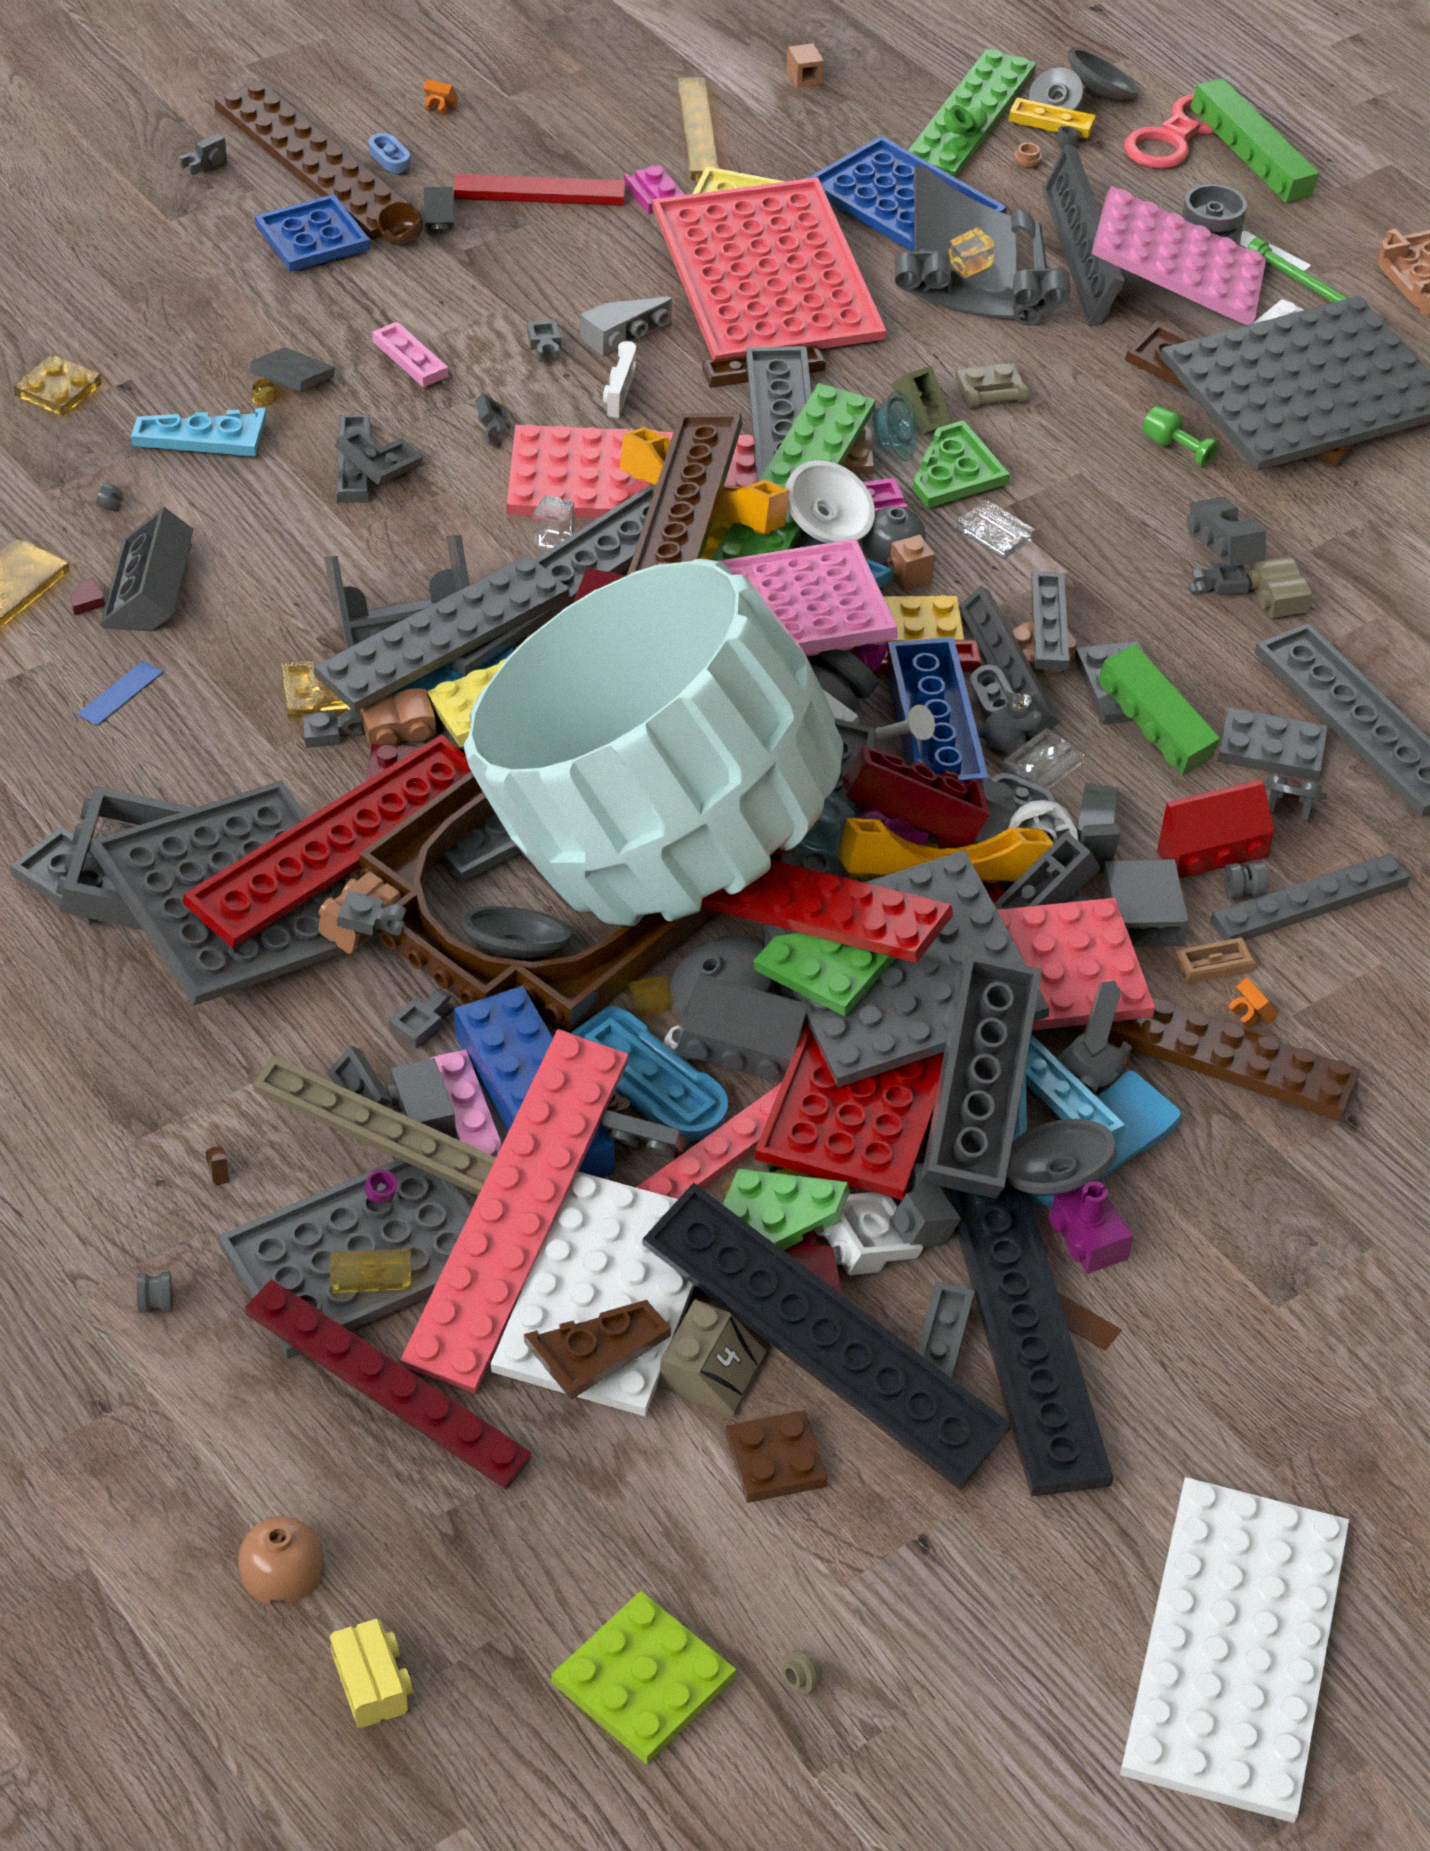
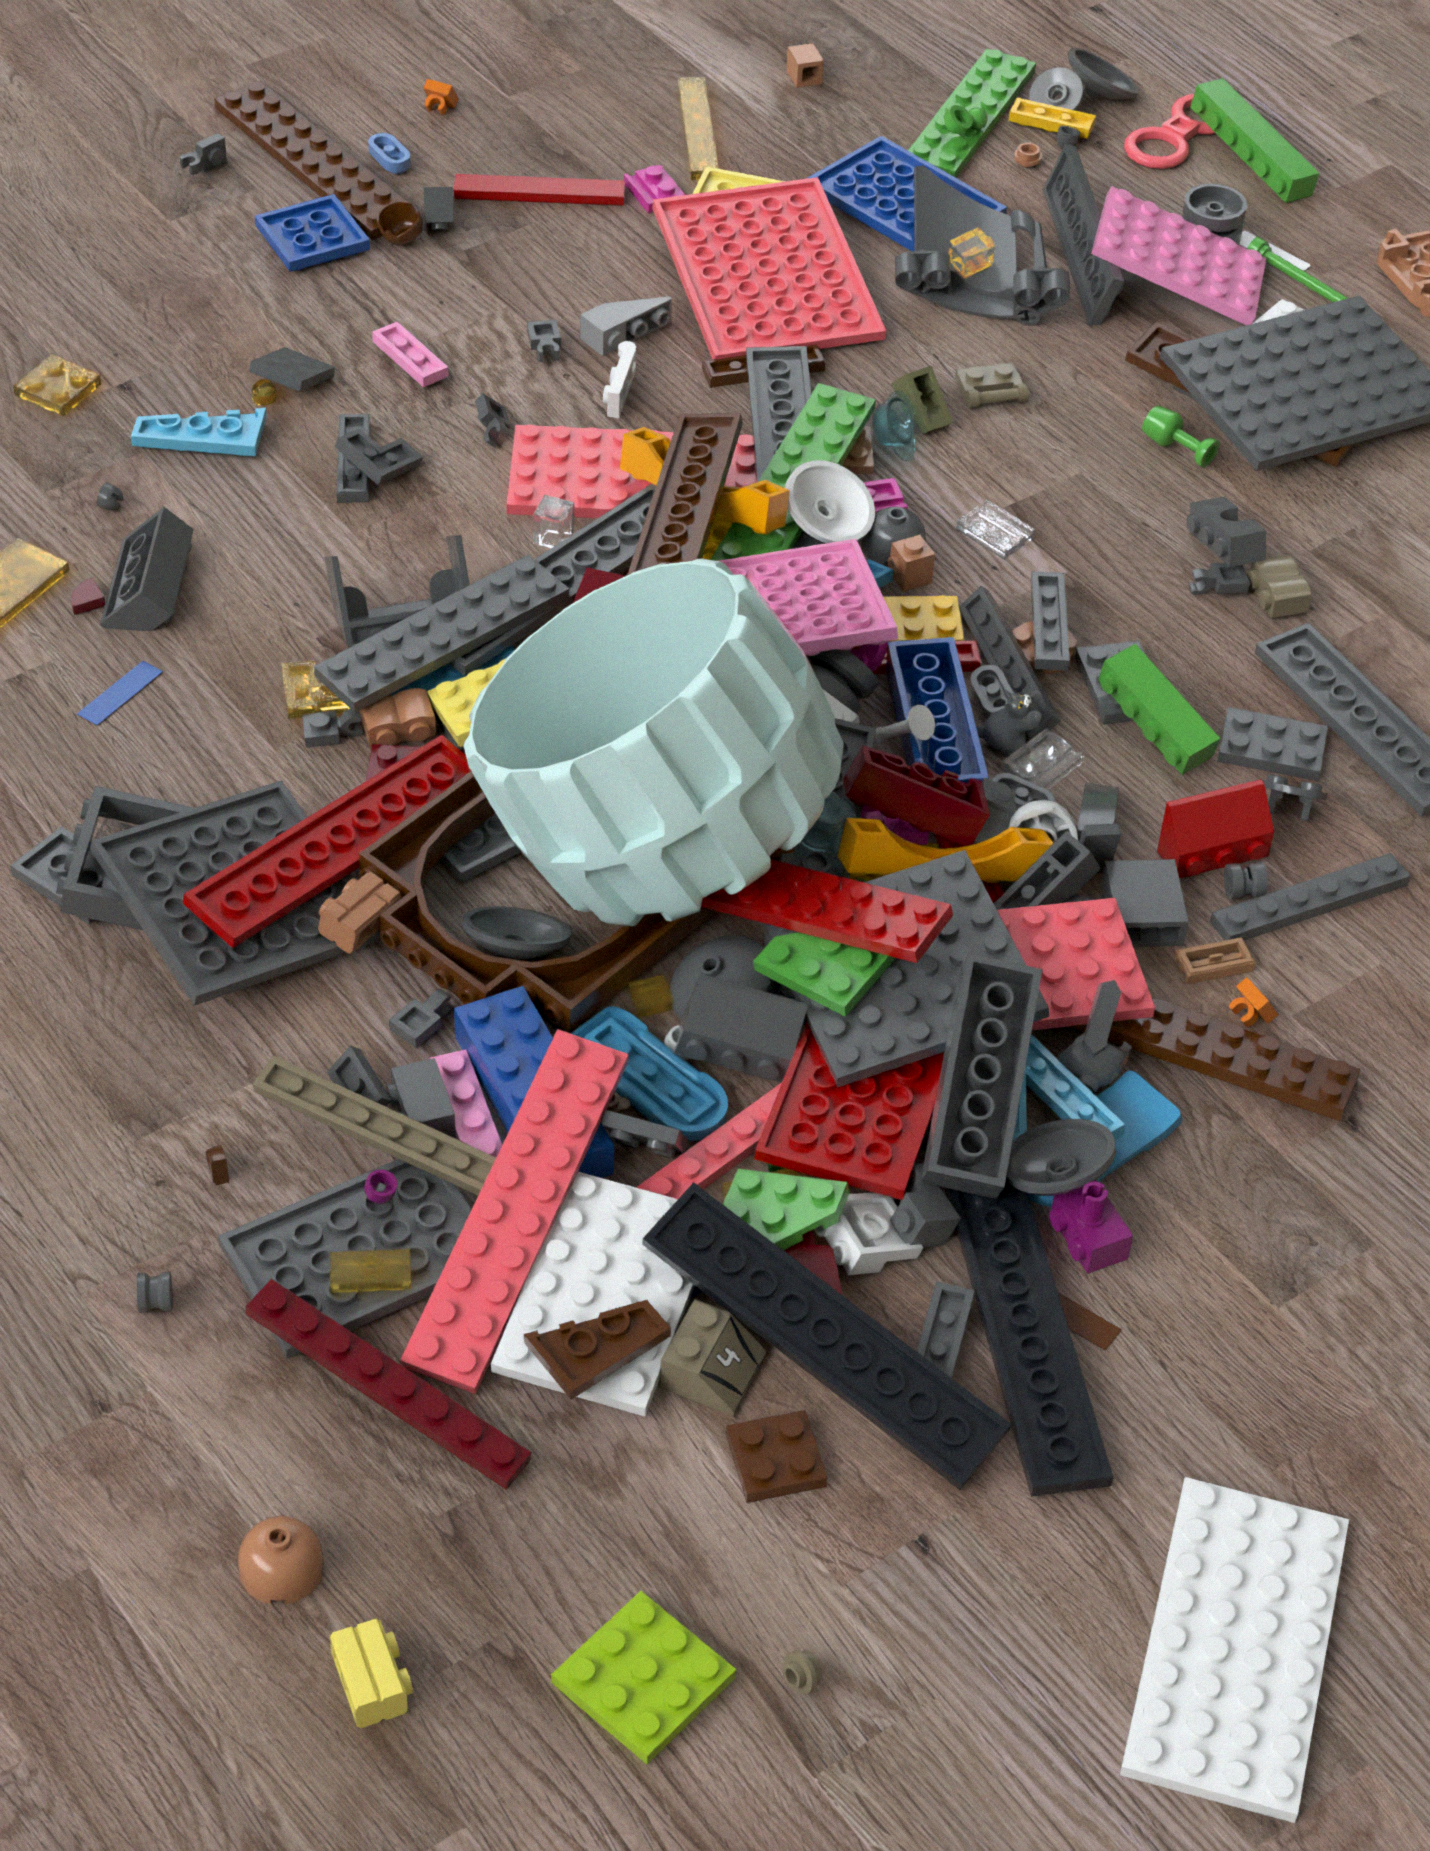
(366, 913): dark grey plate -> none
(957, 467): bright green plate -> none

